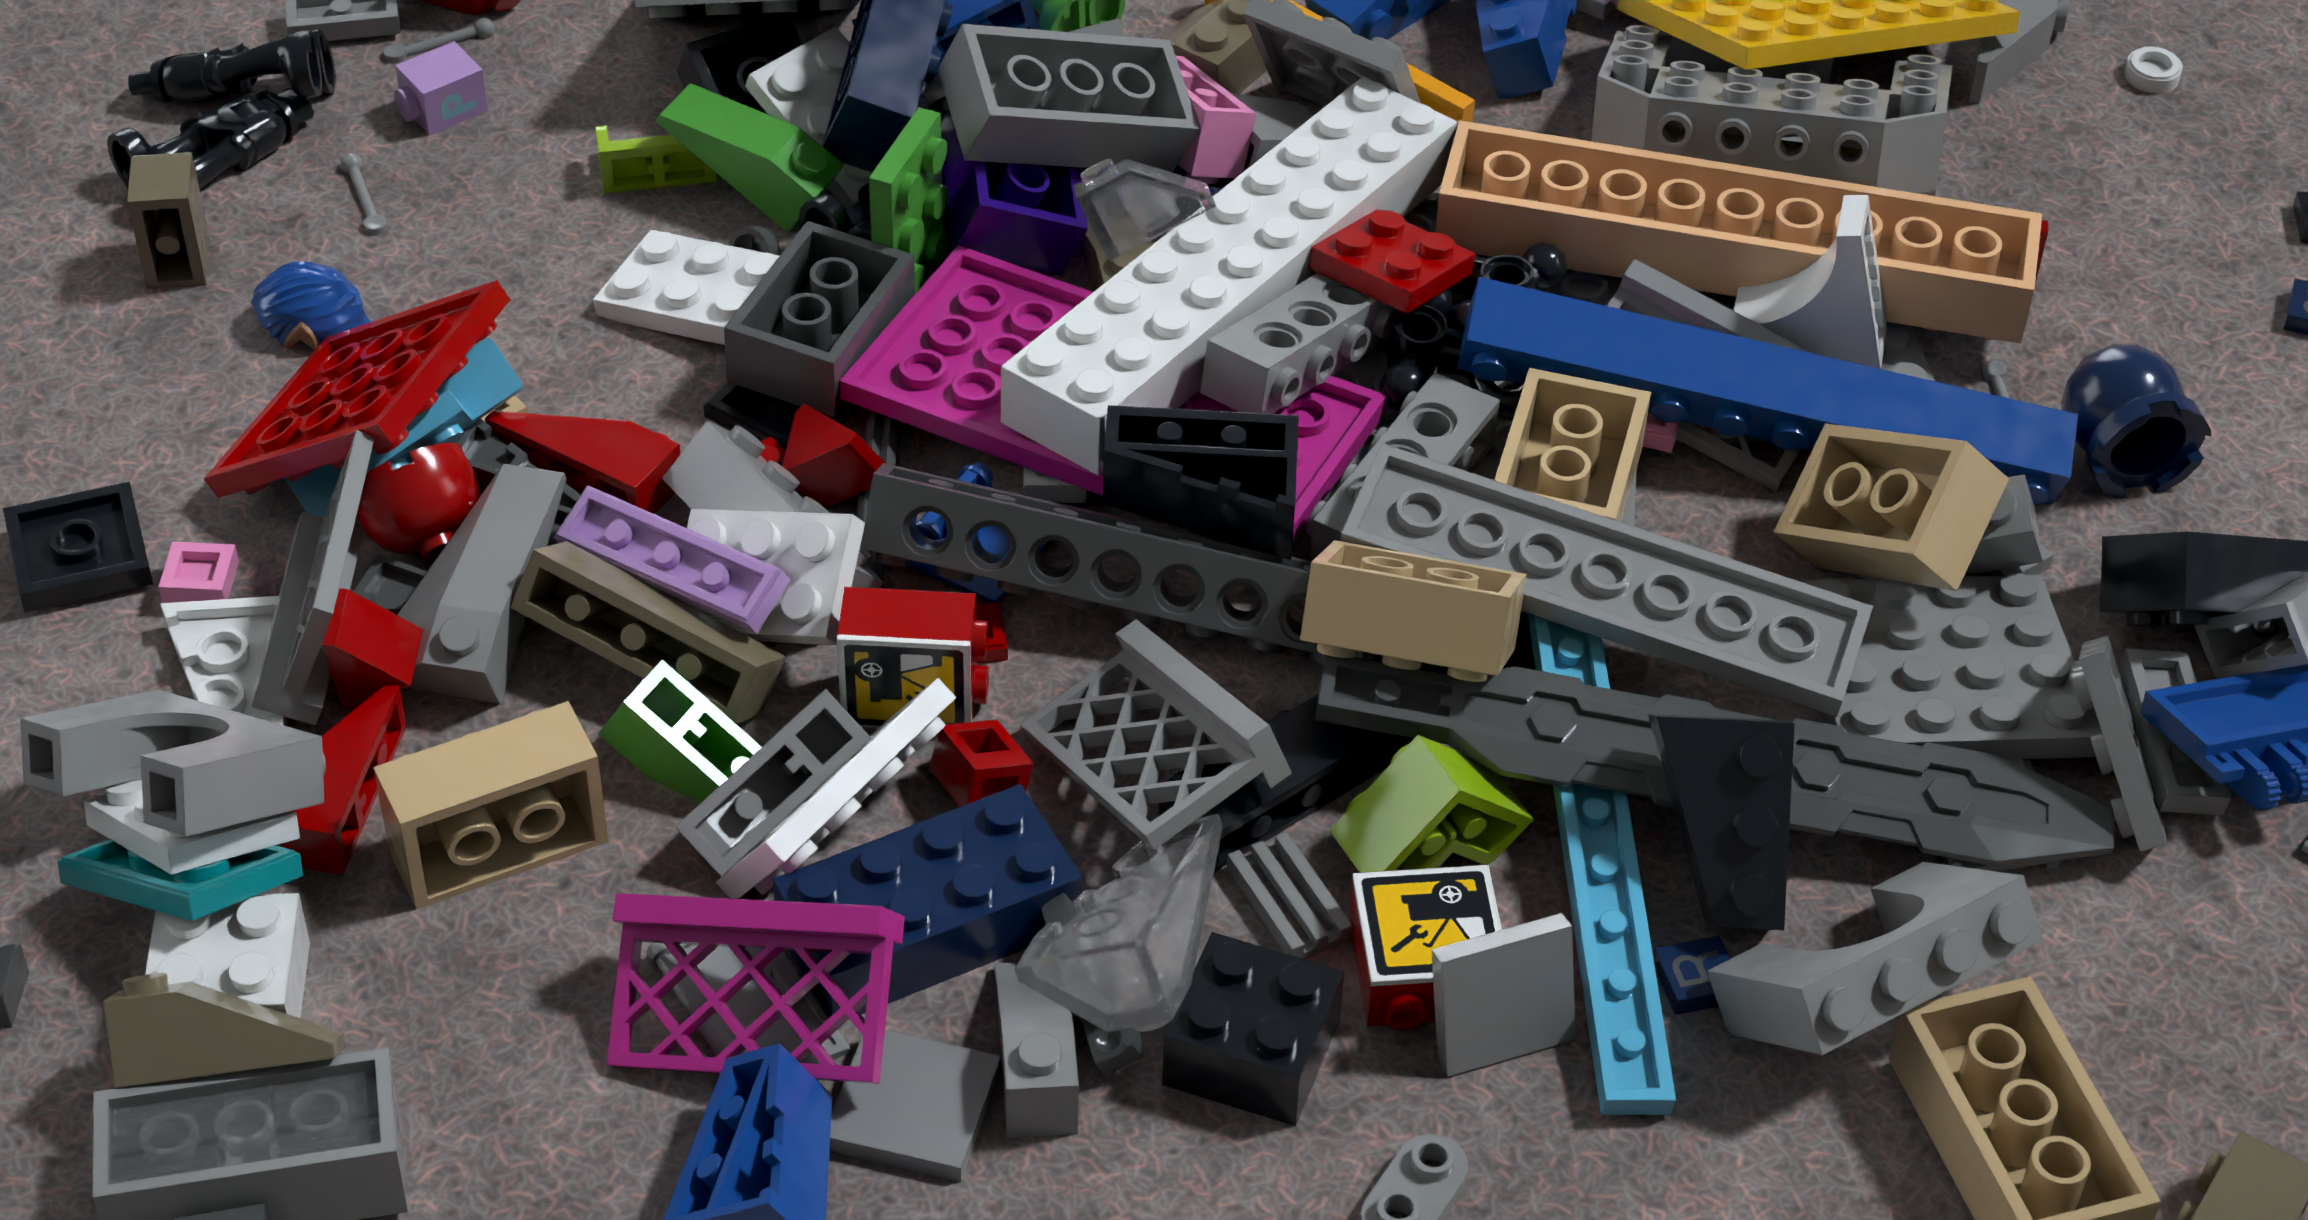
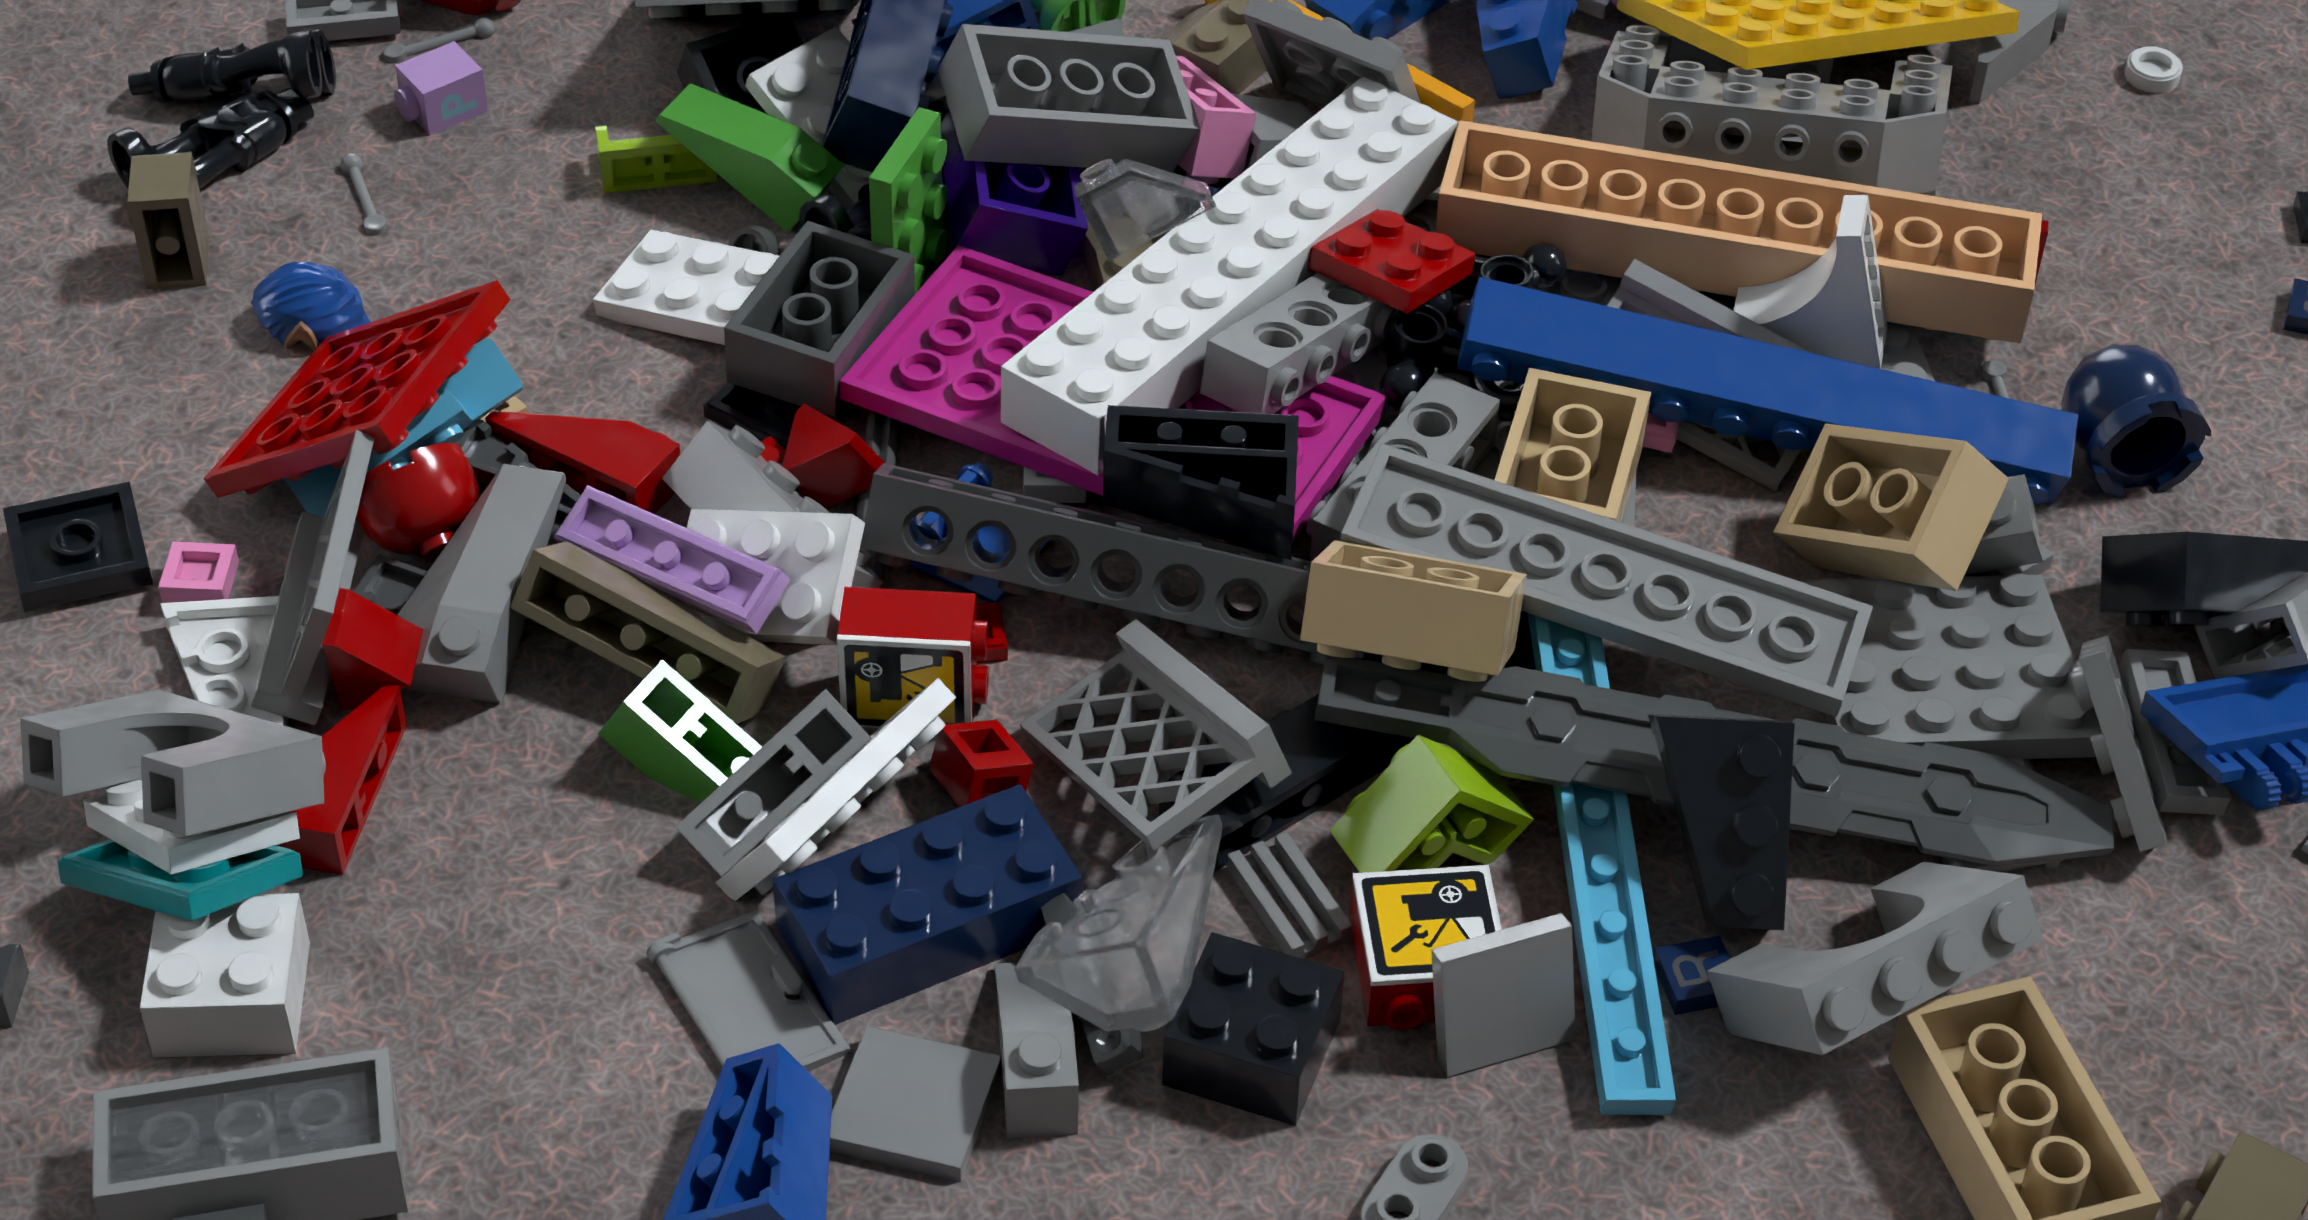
(196, 1031): dark tan slope -> none
(492, 804): tan brick -> none
(744, 925): dark pink fence -> none

